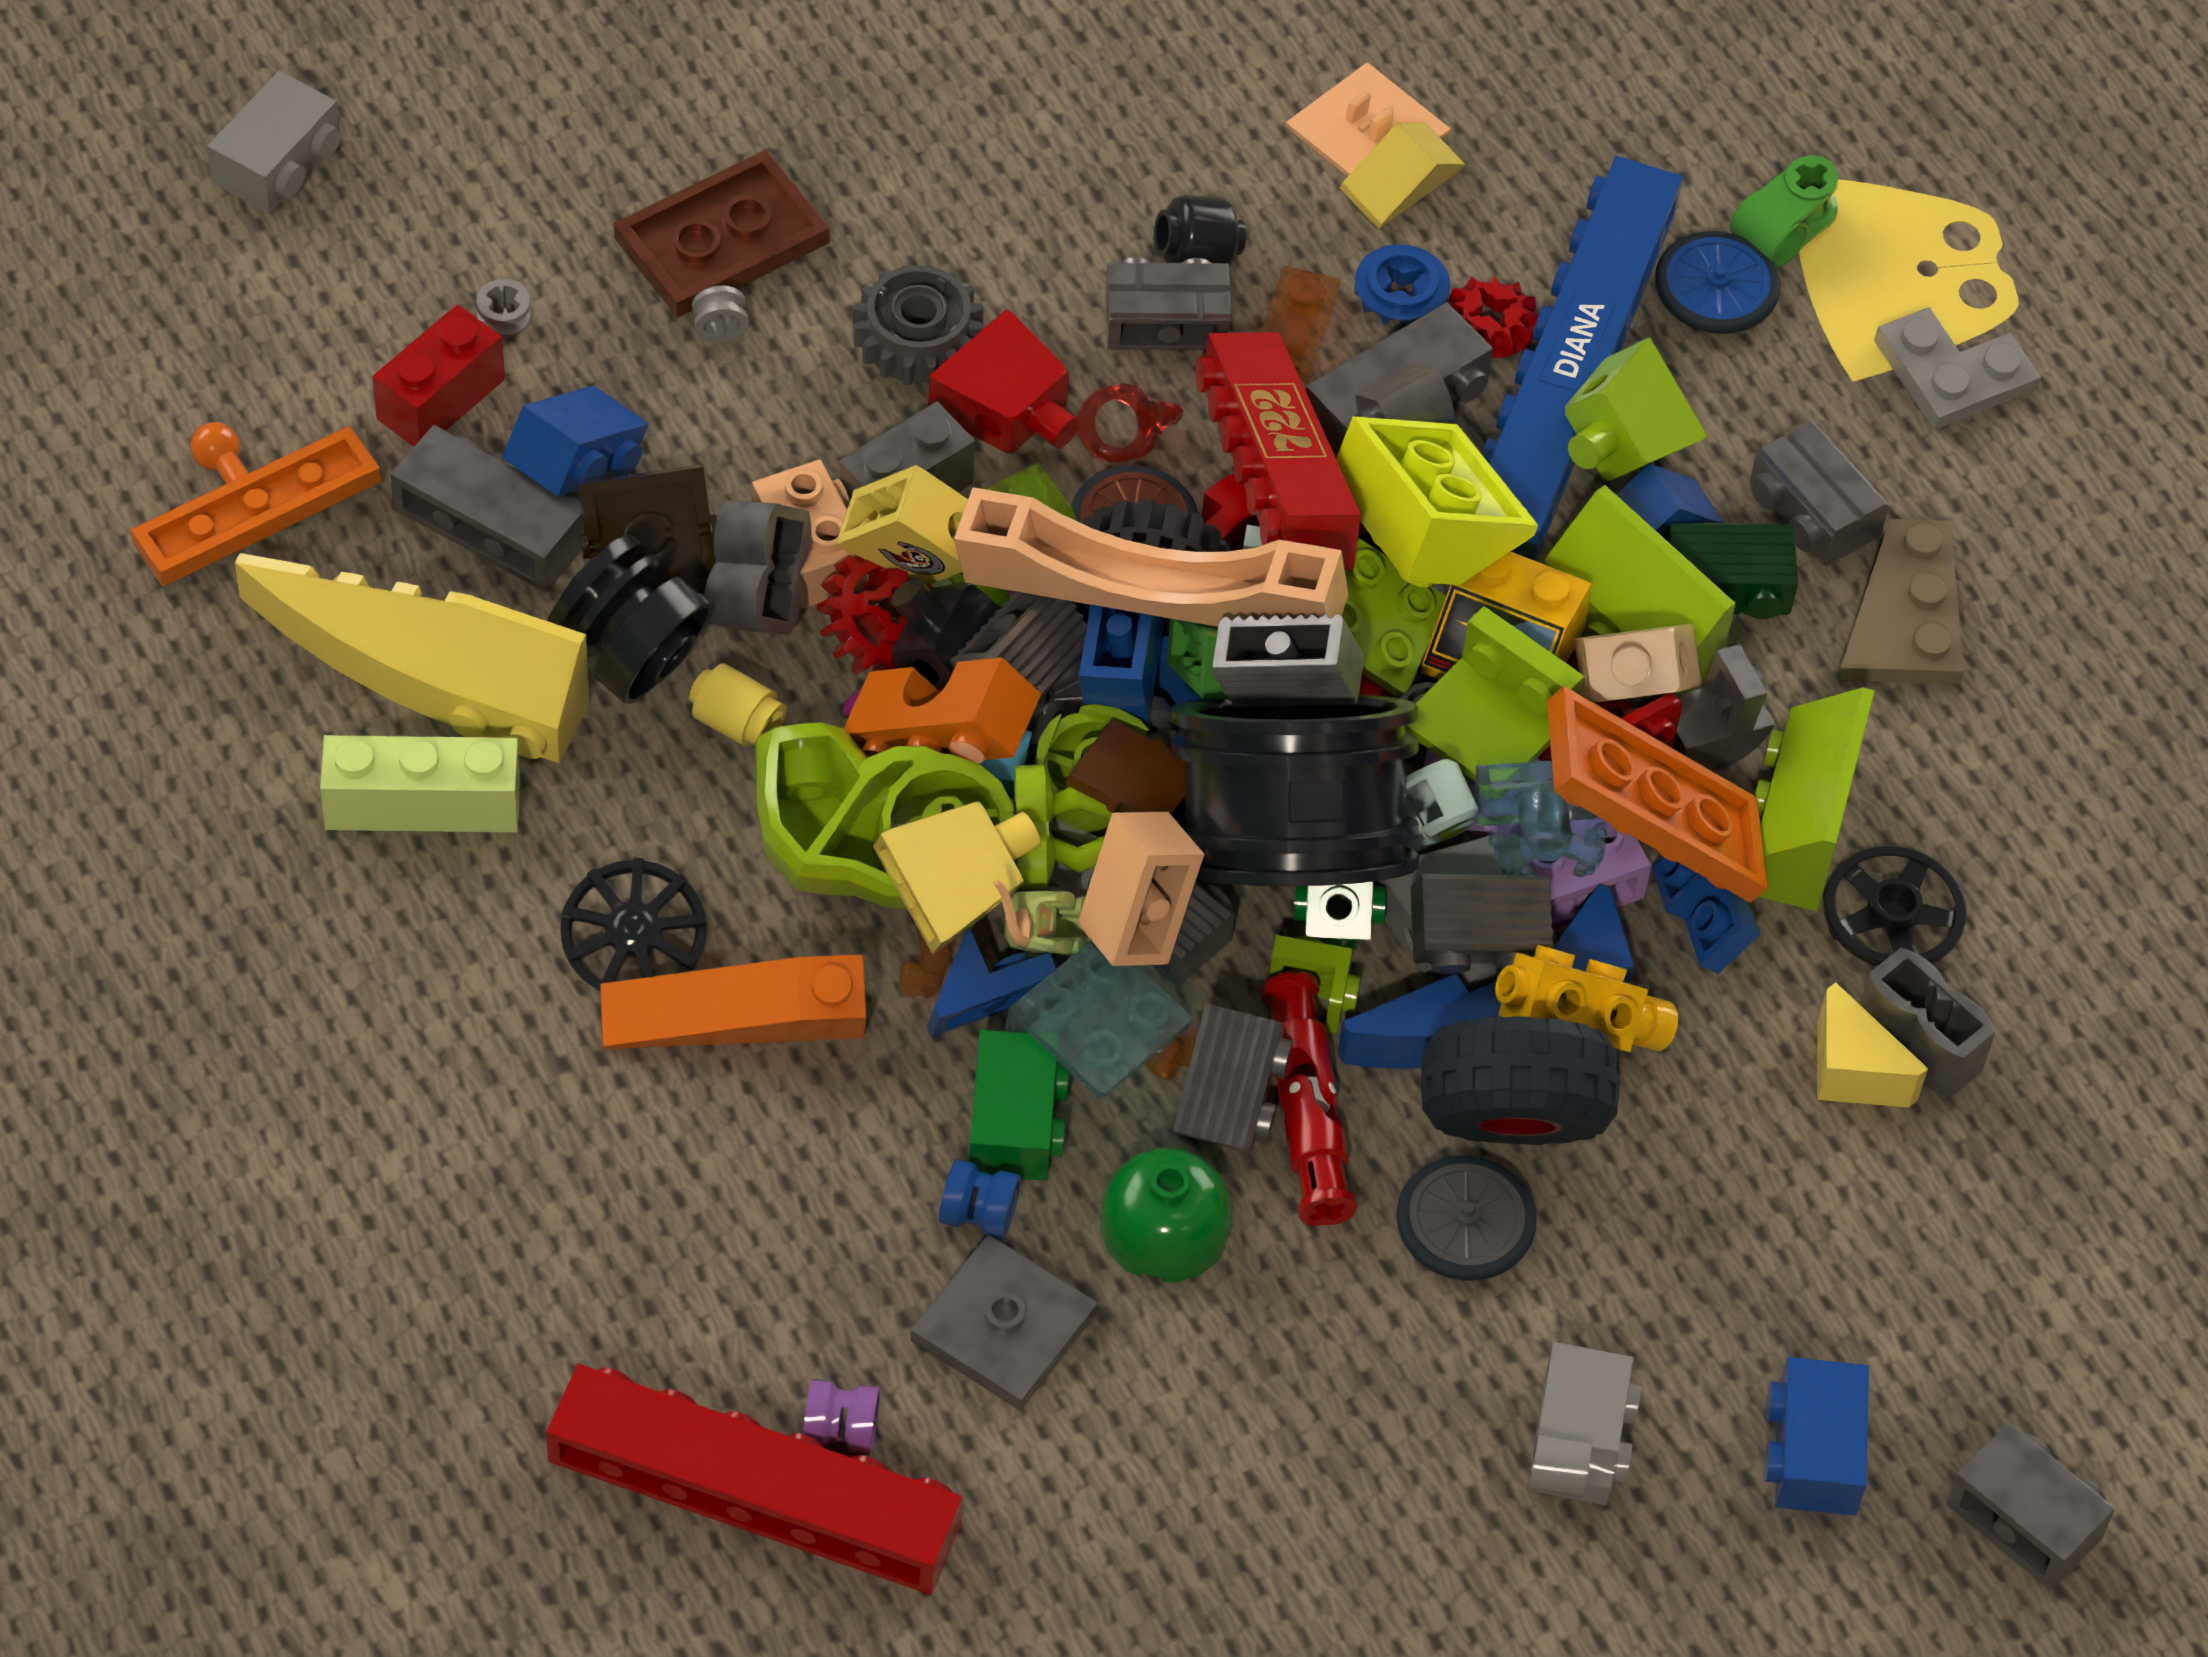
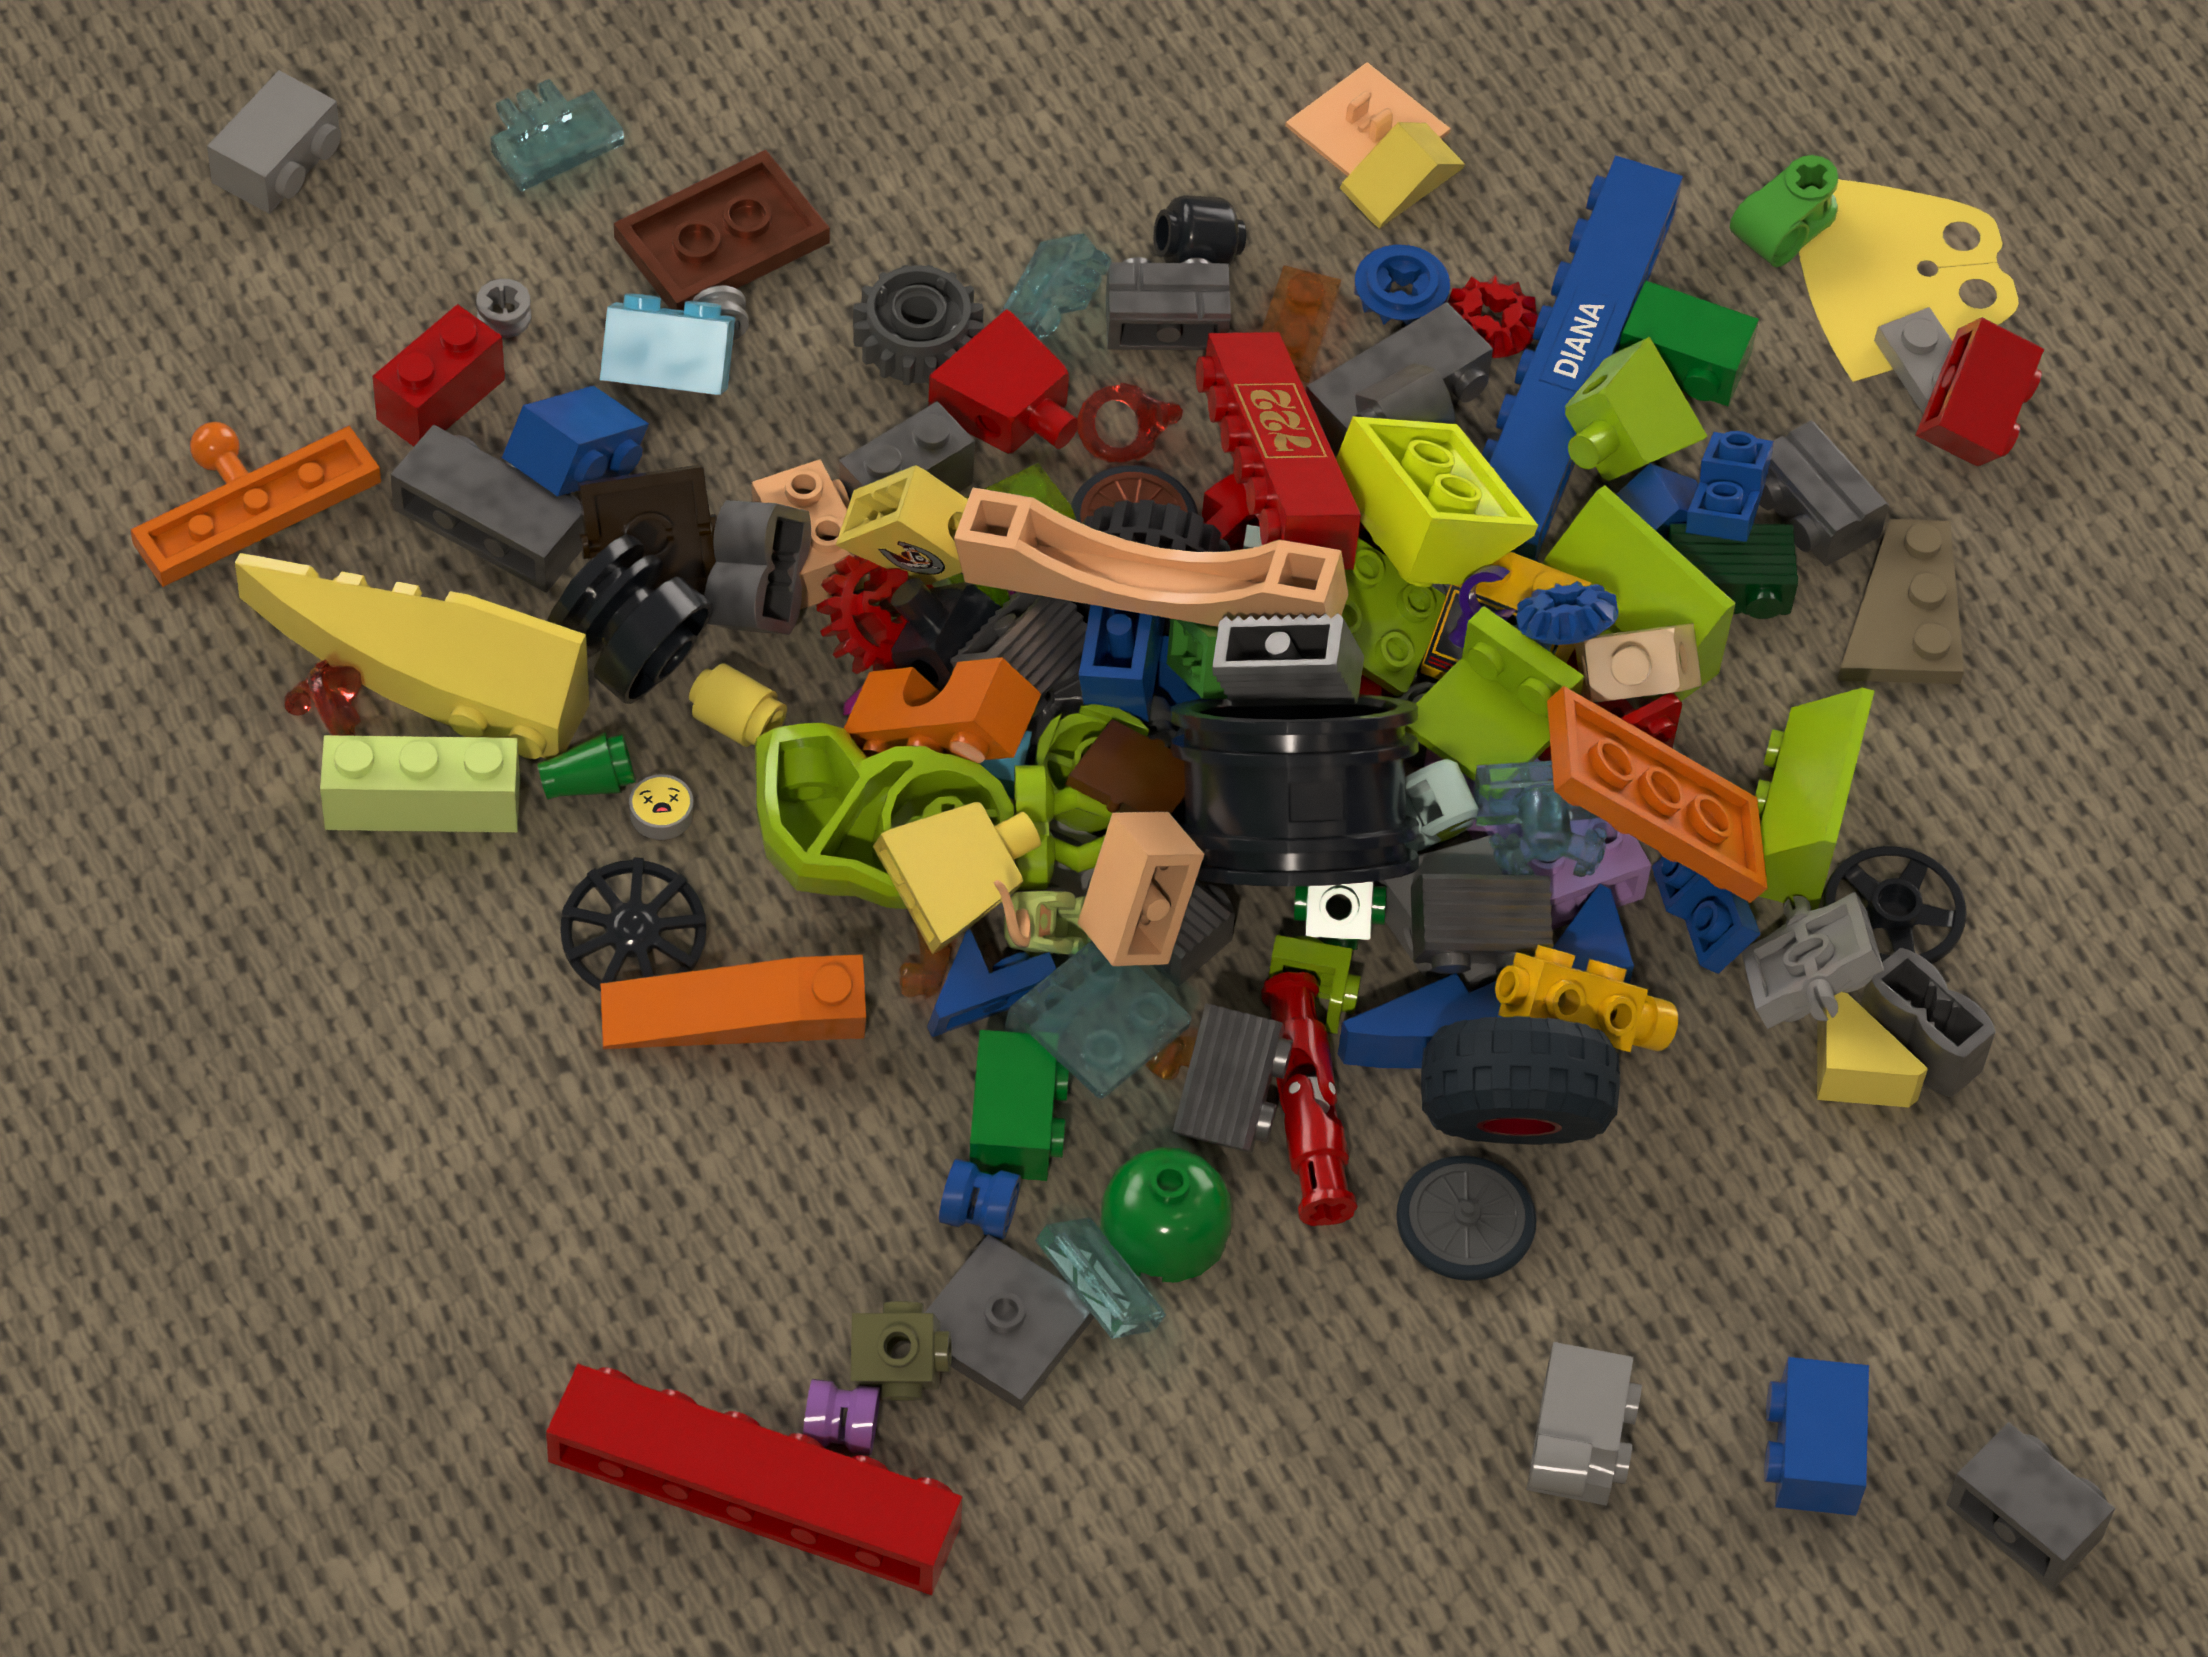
(332, 692): none -> clear red piece
(552, 134): none -> clear light blue hinge
(589, 769): none -> green cone
(661, 807): none -> tile
(667, 346): none -> medium azure brick
(878, 1337): none -> olive brick
(1057, 282): none -> clear light blue hinge
(1100, 1277): none -> clear light blue tile
(1470, 604): none -> dark purple piece
(1567, 613): none -> blue gear
(1697, 340): none -> green brick
(1717, 282): blue wheel -> none
(1726, 715): flat silver brick -> none
(1729, 486): none -> blue slope
(1812, 960): none -> light grey plate
(1981, 392): none -> red brick

